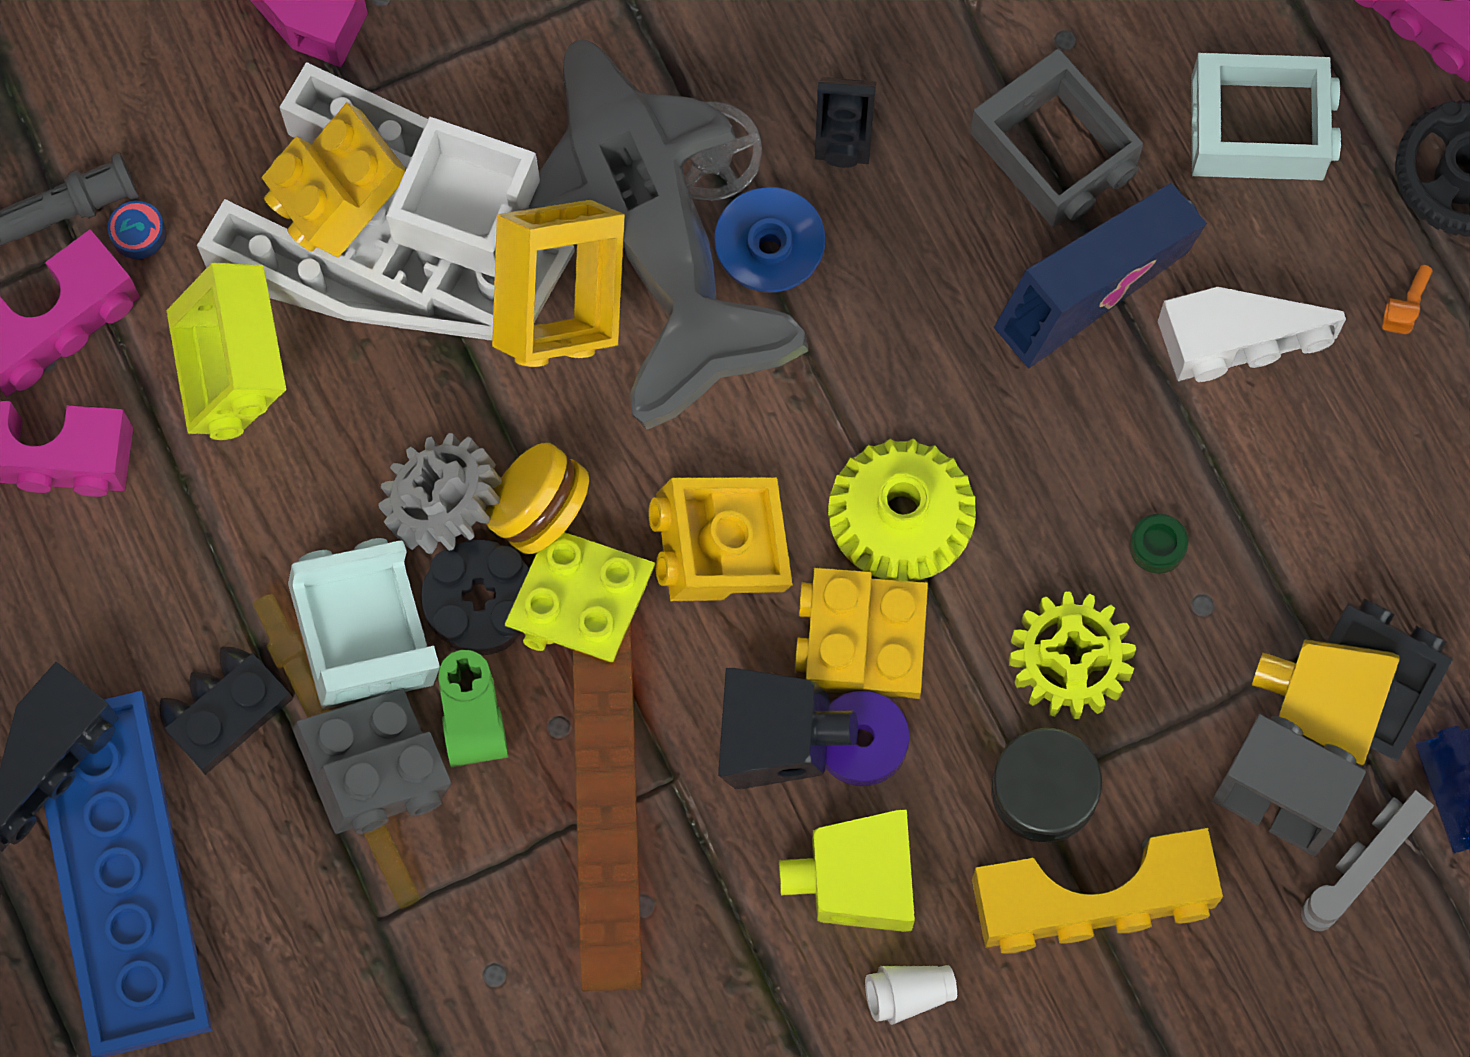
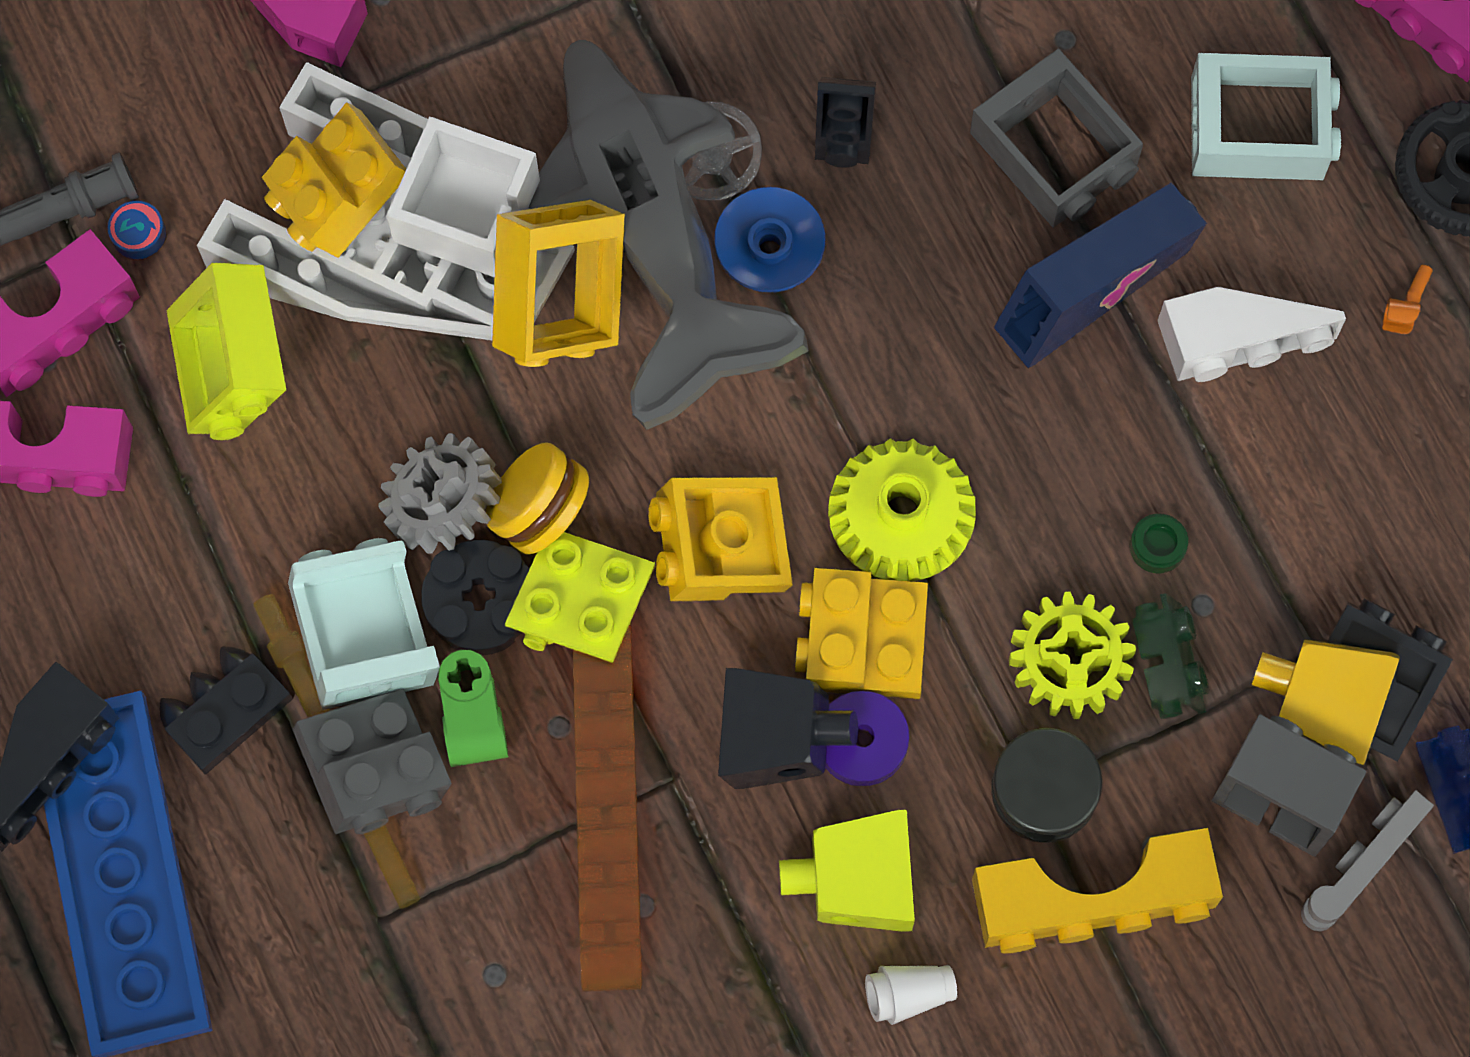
(1180, 677): none -> clear green hinge

